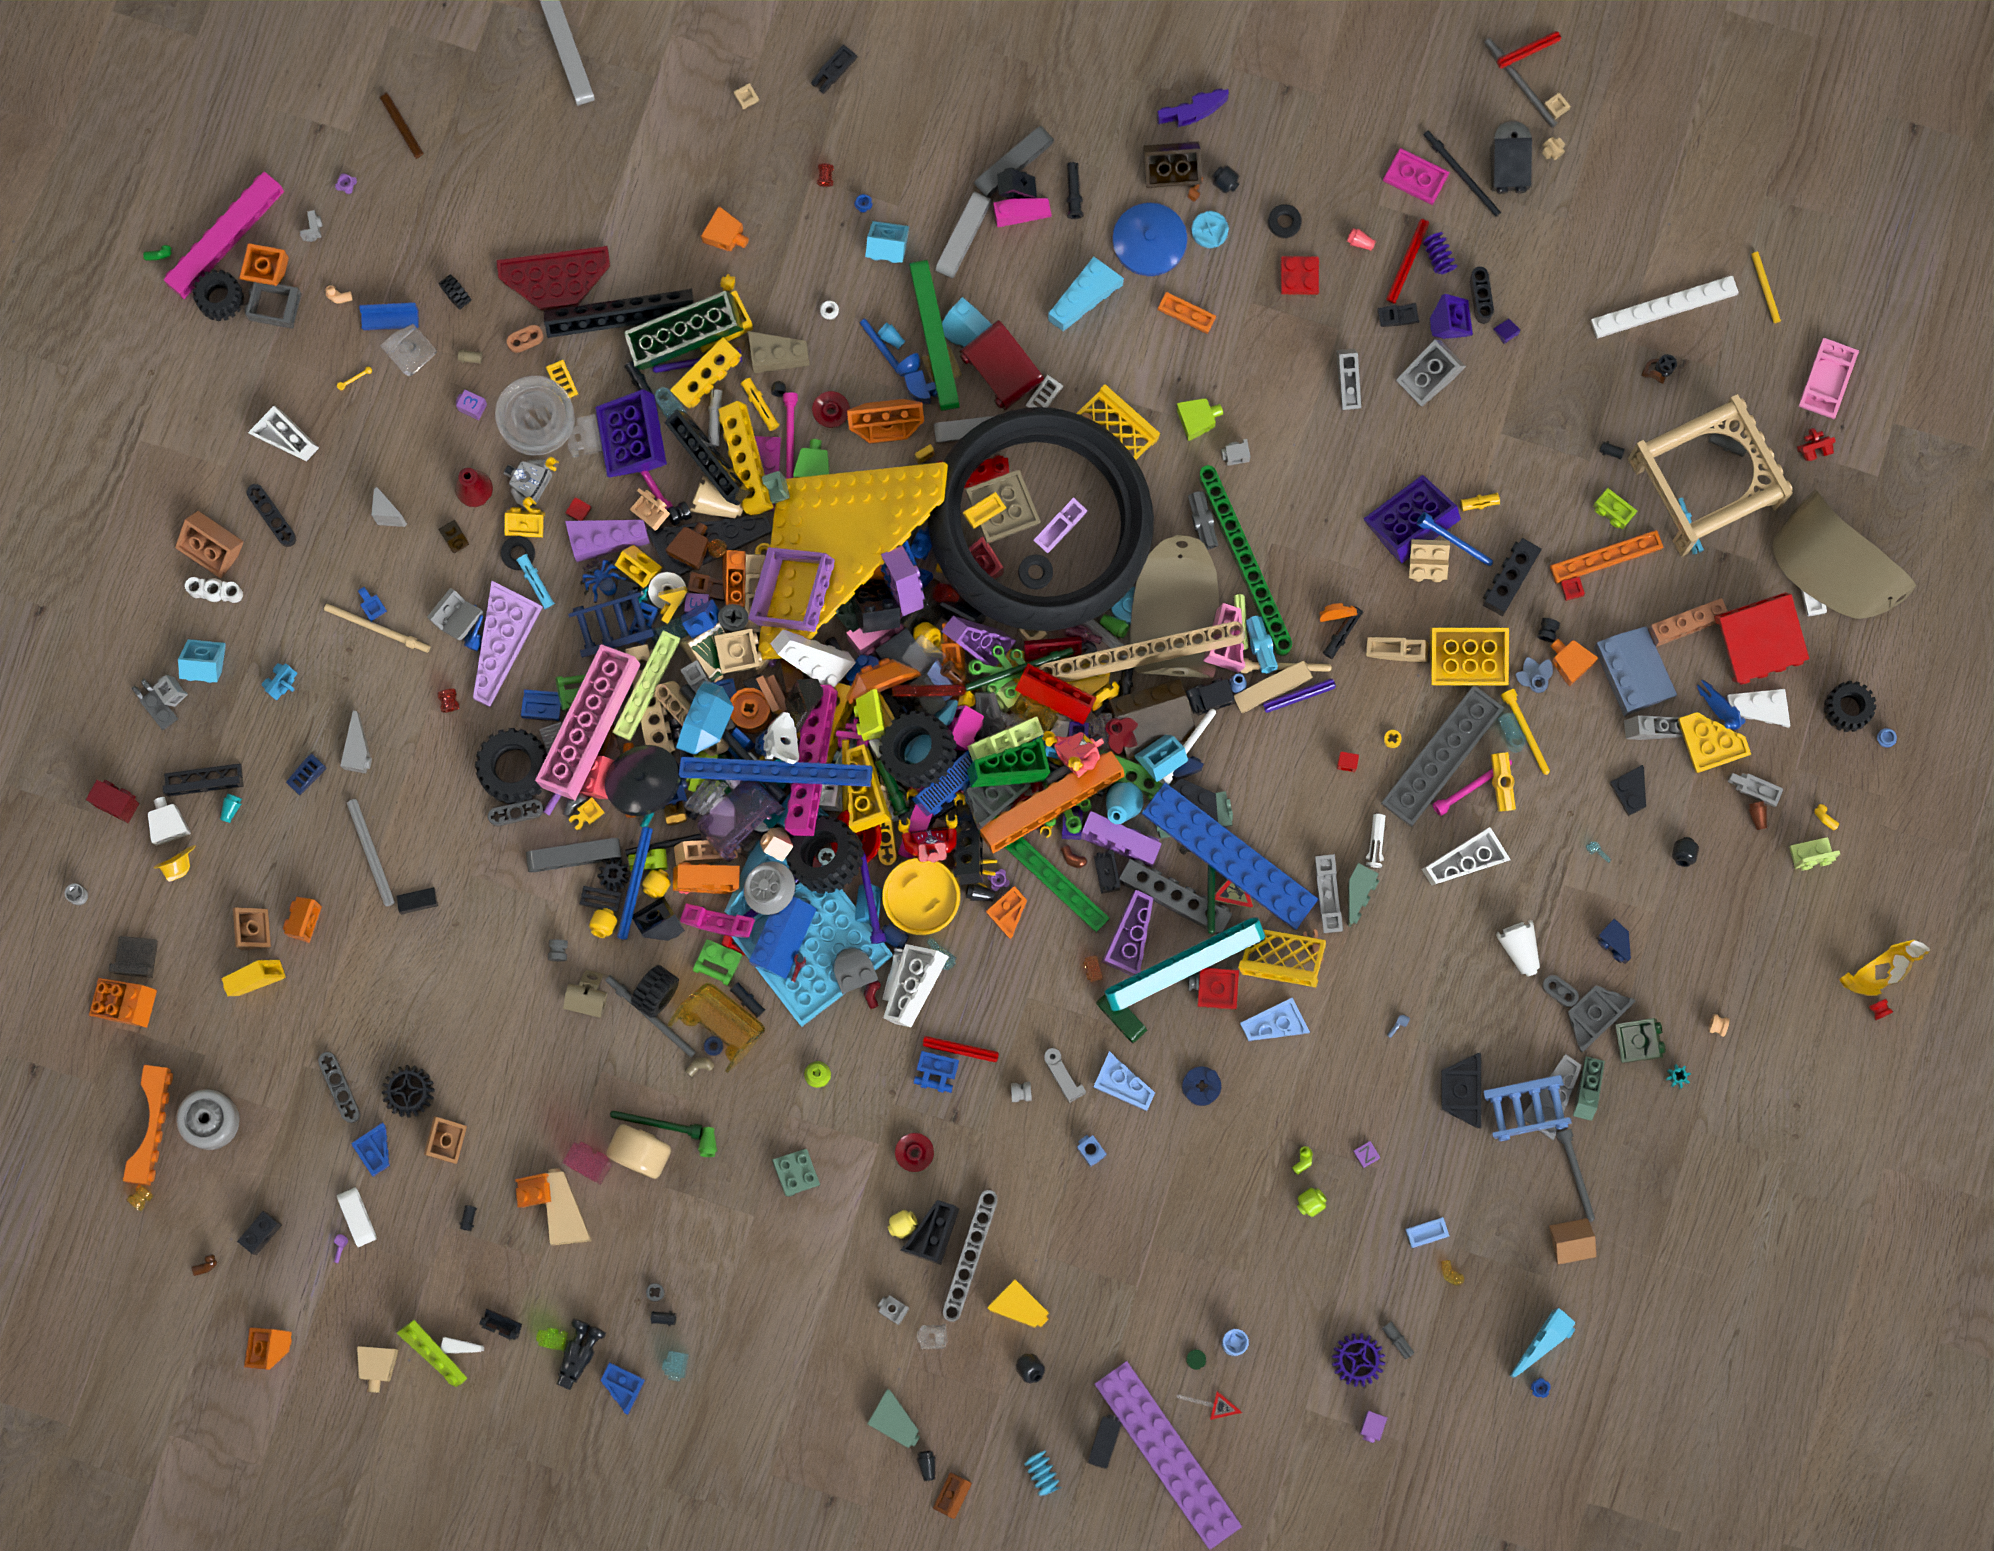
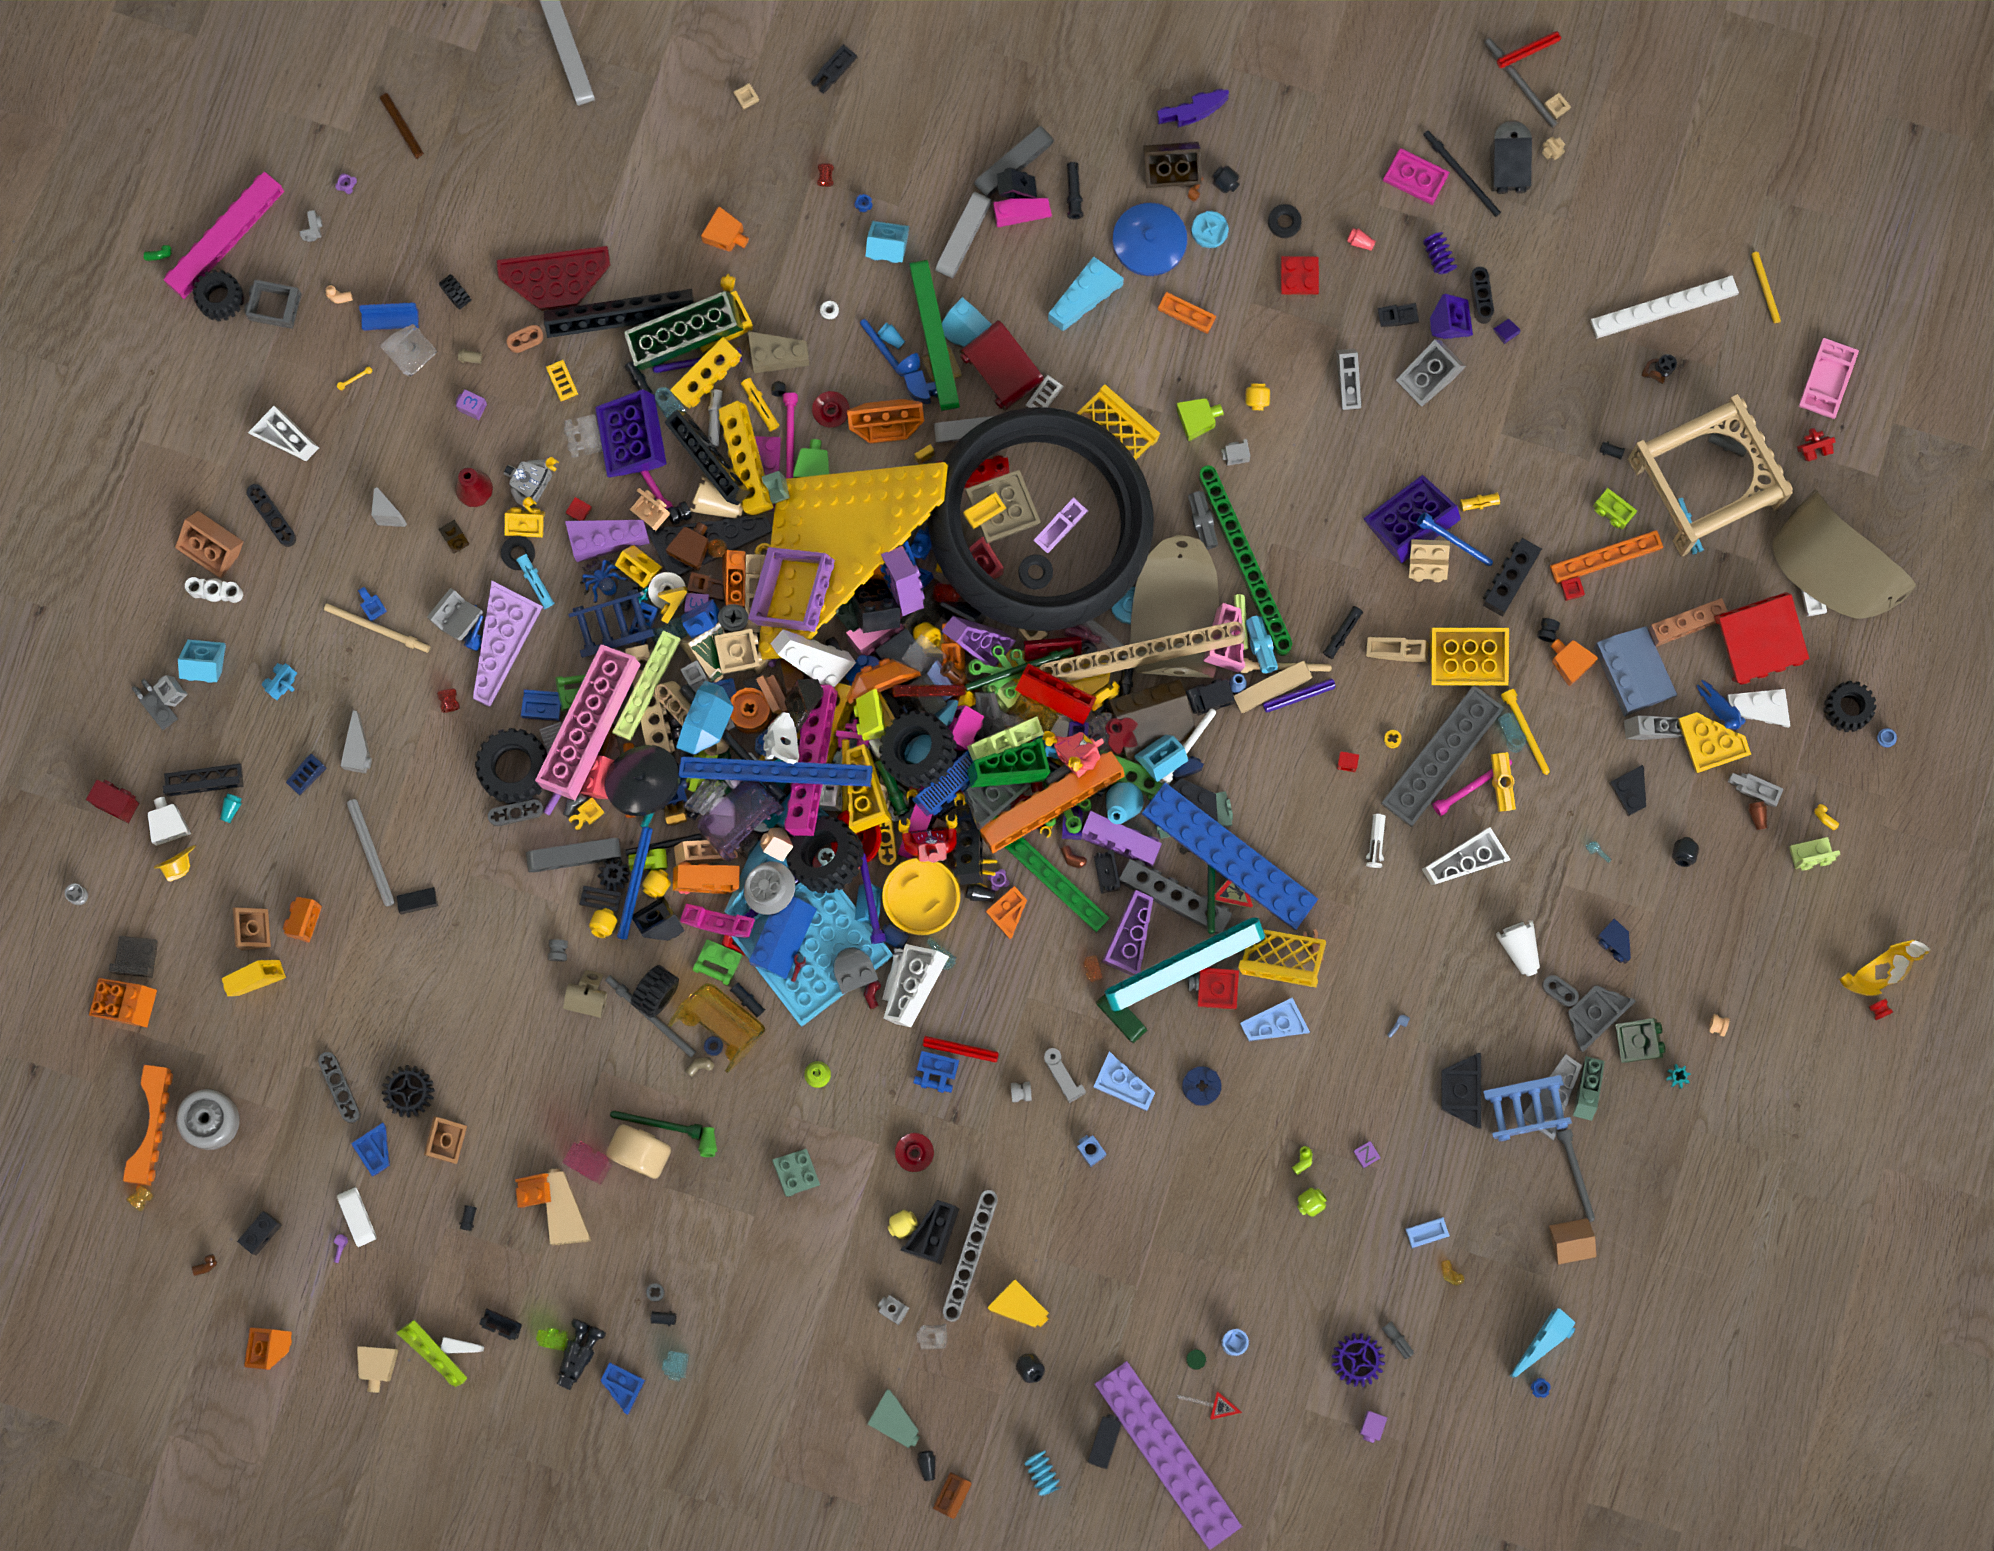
(264, 264): orange slope -> none
(538, 395): clear wheel -> none
(745, 742): blue slope -> none
(1114, 625): bright green cone -> none
(1257, 396): none -> yellow head
(1328, 893): light grey slope -> none
(1337, 611): orange tile -> none
(1359, 885): sand green slope -> none
(1407, 261): red axle -> none
(1534, 672): sand blue plate -> none

